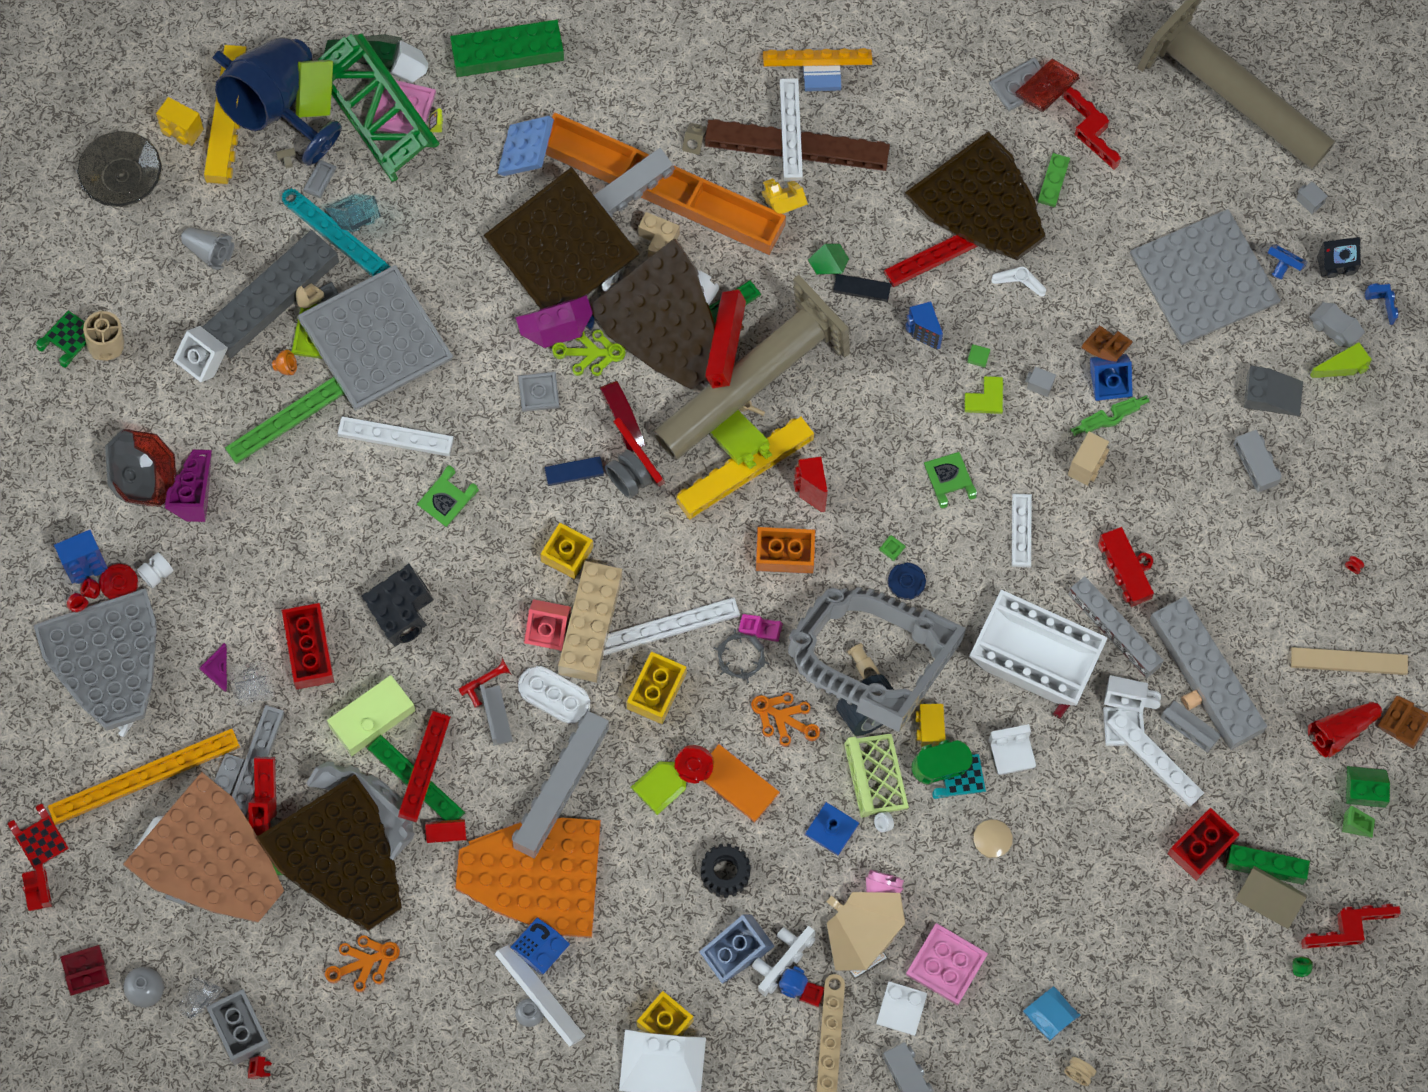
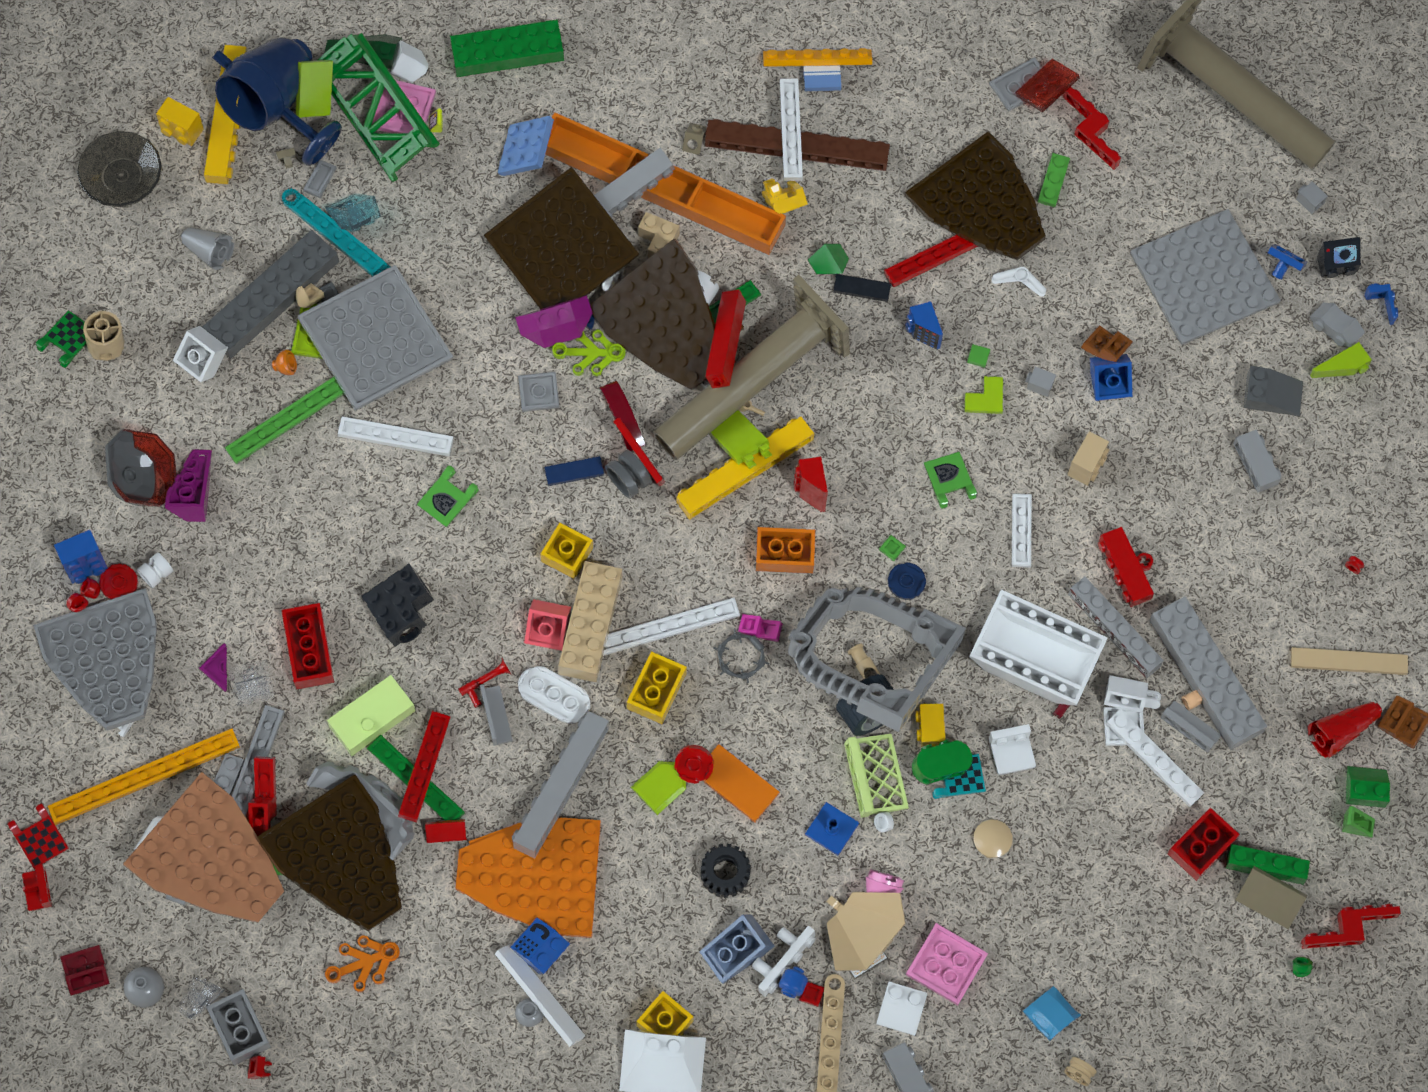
(783, 716): orange plant -> none
(1119, 411): bright green piece -> none

